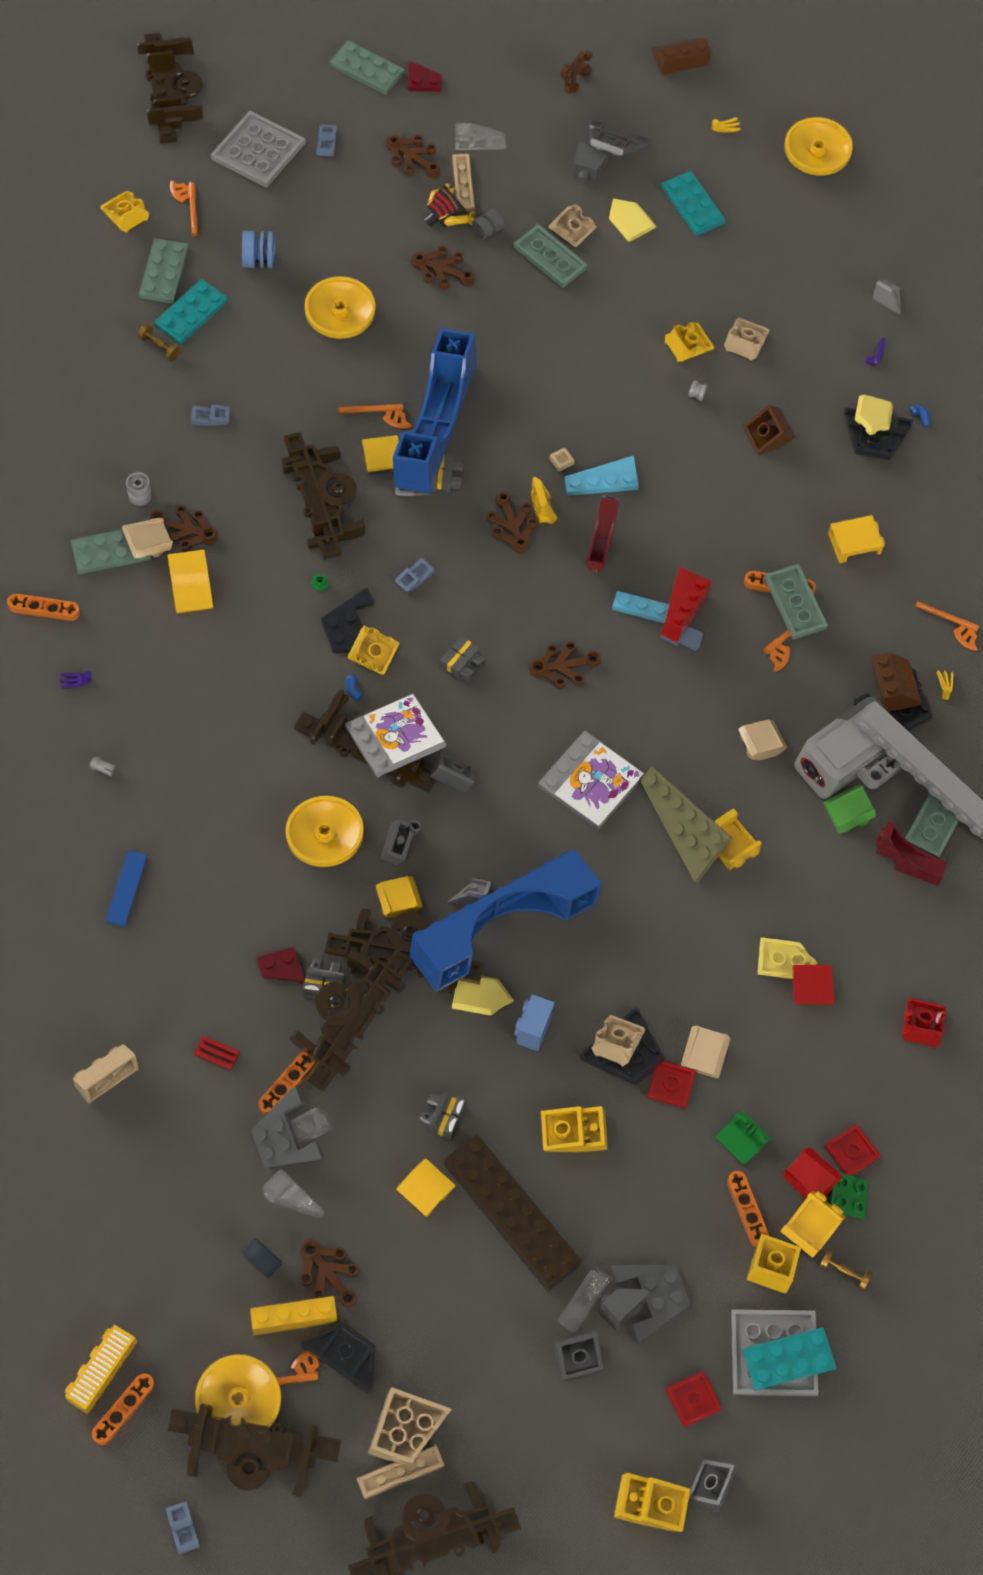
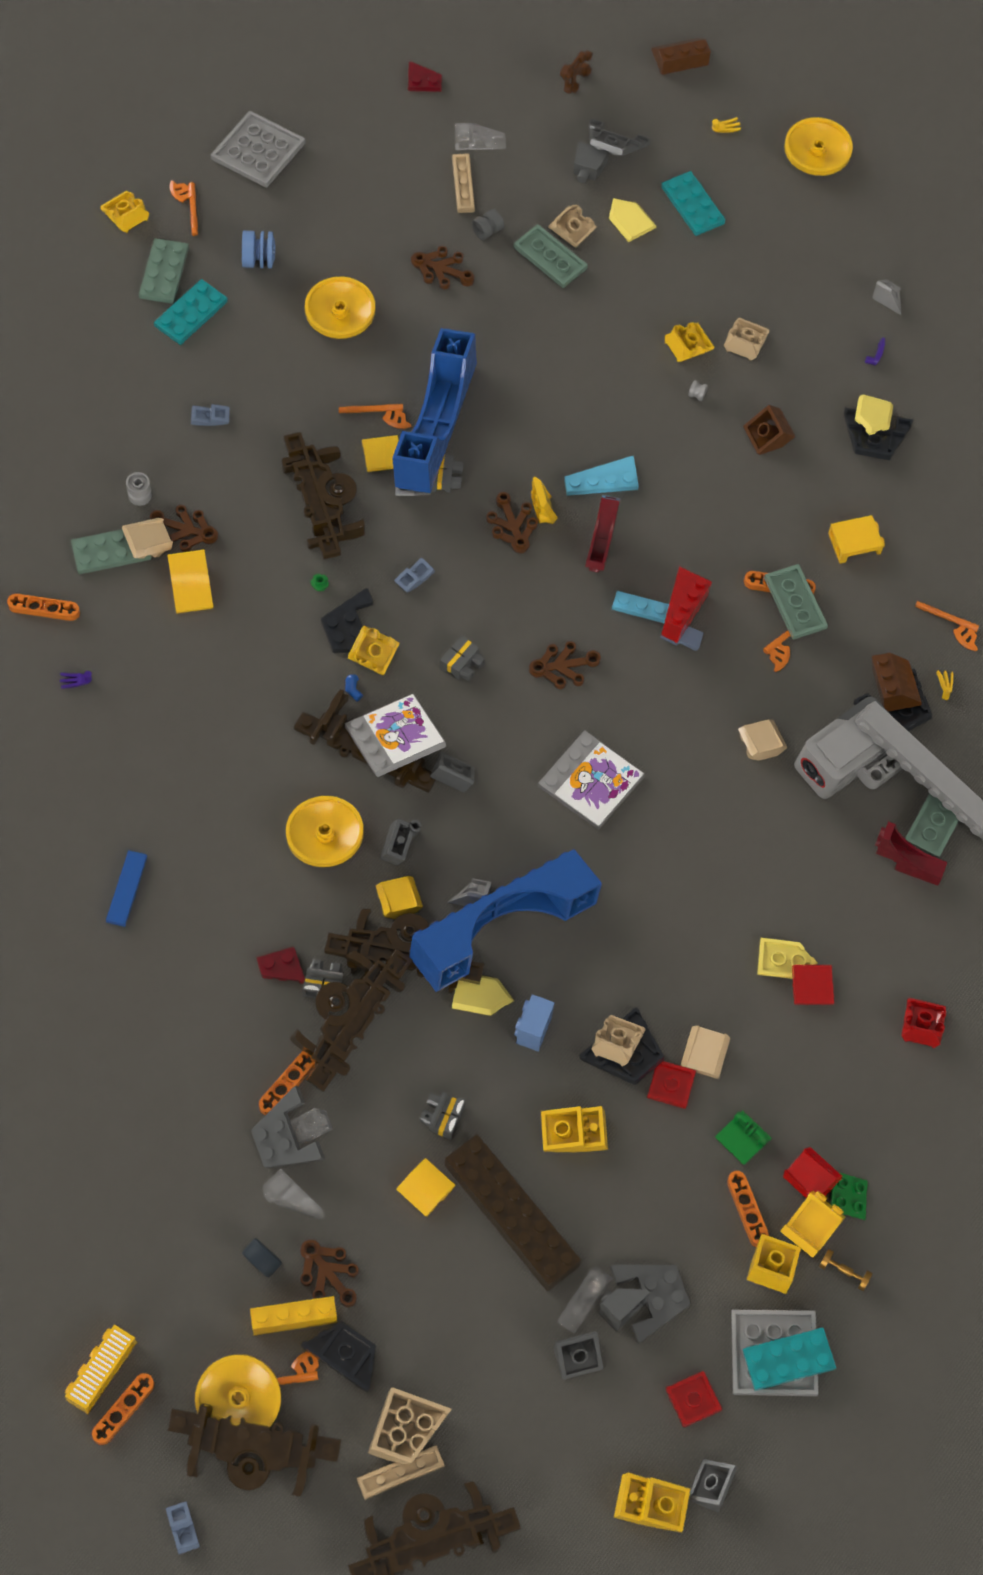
(102, 766): light grey pin -> none
(105, 1073): tan slope -> none
(146, 332): pearl gold wheel -> none
(169, 105): dark brown piece -> none
(201, 1045): red tile -> none
(326, 140): sand blue slope -> none
(366, 67): sand green plate -> none
(410, 154): reddish brown plant -> none
(447, 208): torso -> none
(561, 459): tan plate -> none
(690, 828): olive wing -> none
(742, 844): yellow panel -> none
(850, 809): bright green slope -> none
(852, 1151): red tile -> none
(921, 412): blue arm -> none

